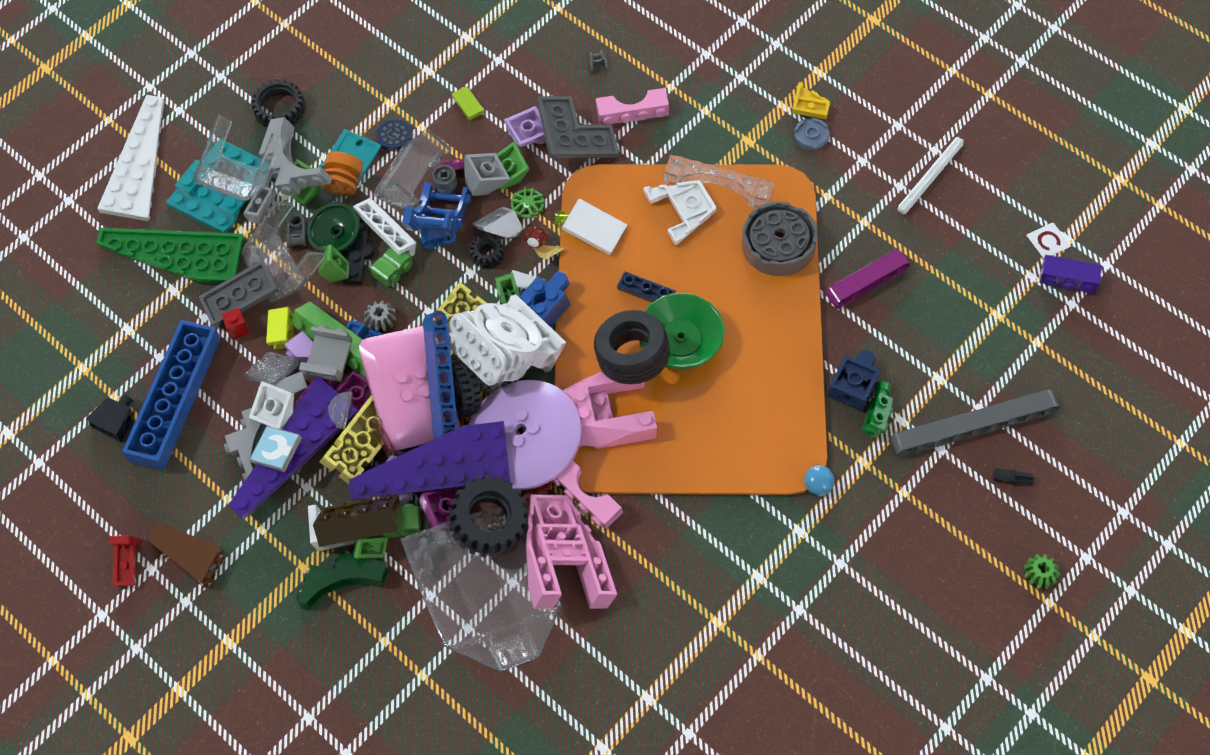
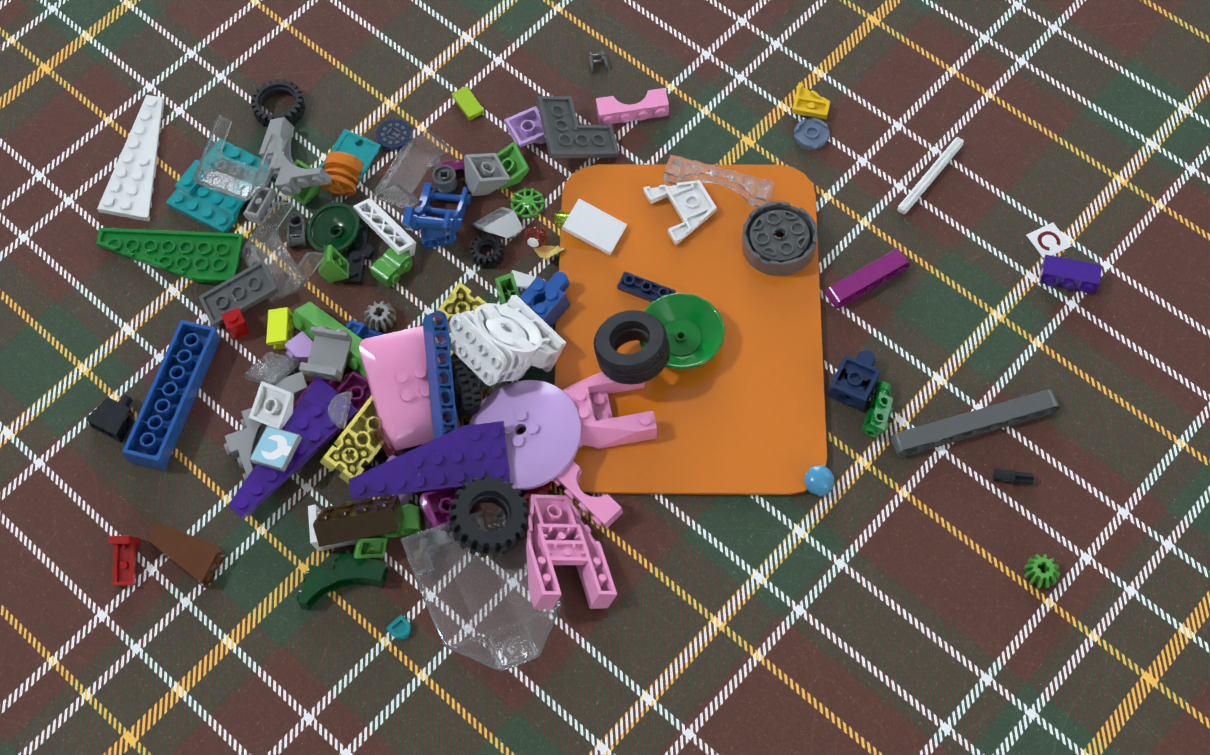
(399, 628): none -> teal tile

